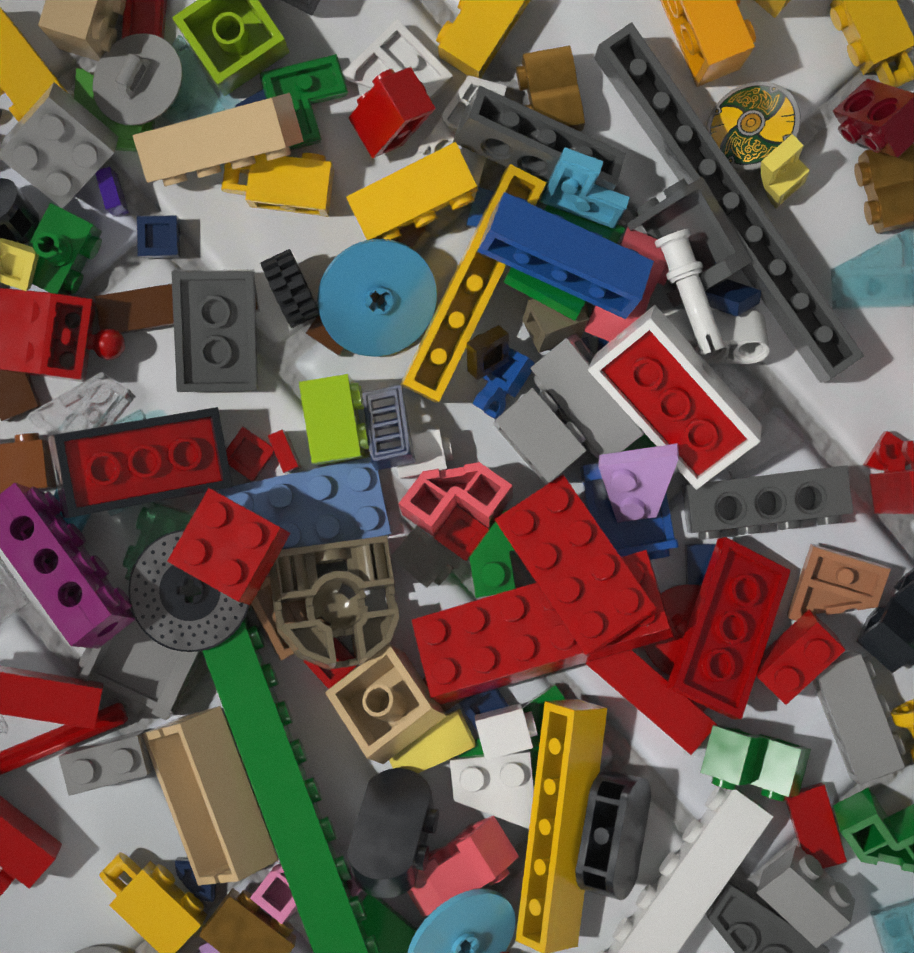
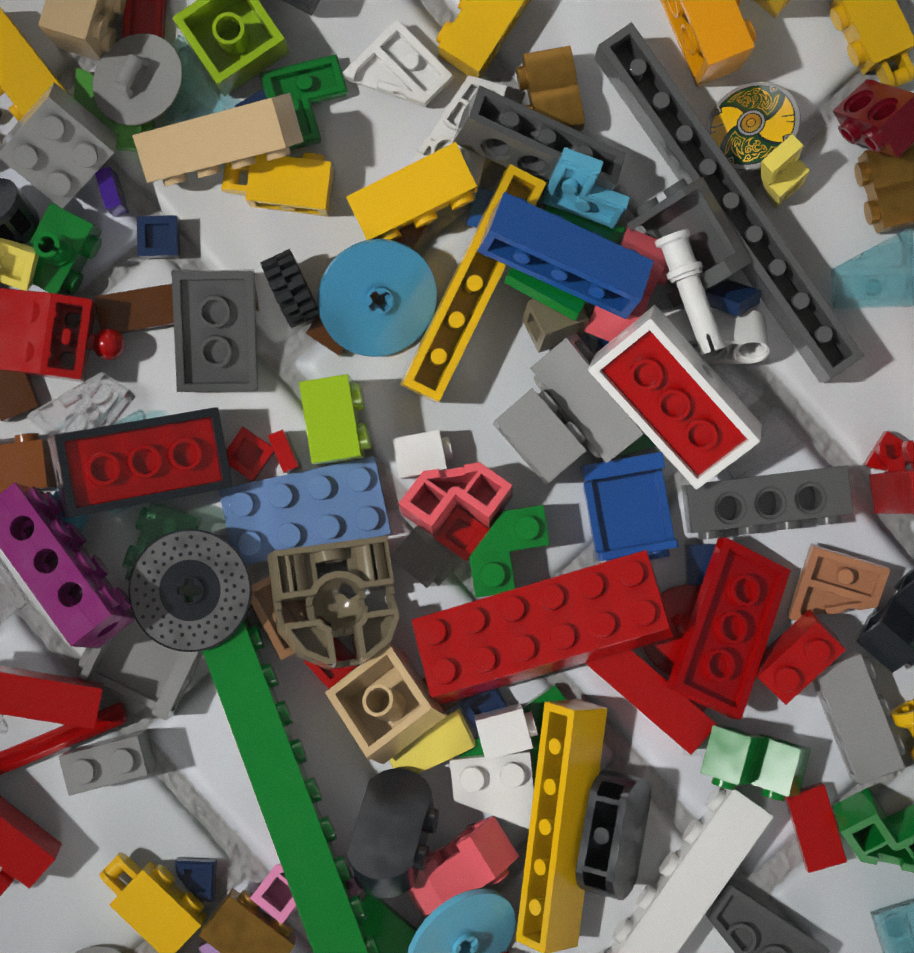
(210, 797): tan piece -> none
(228, 547): red brick -> none
(391, 111): red brick -> none
(391, 456): dark blue slope -> none
(487, 352): dark brown plate -> none
(503, 381): blue plate -> none
(575, 565): red plate -> none
(638, 480): lavender wing -> none
(806, 896): light grey brick -> none

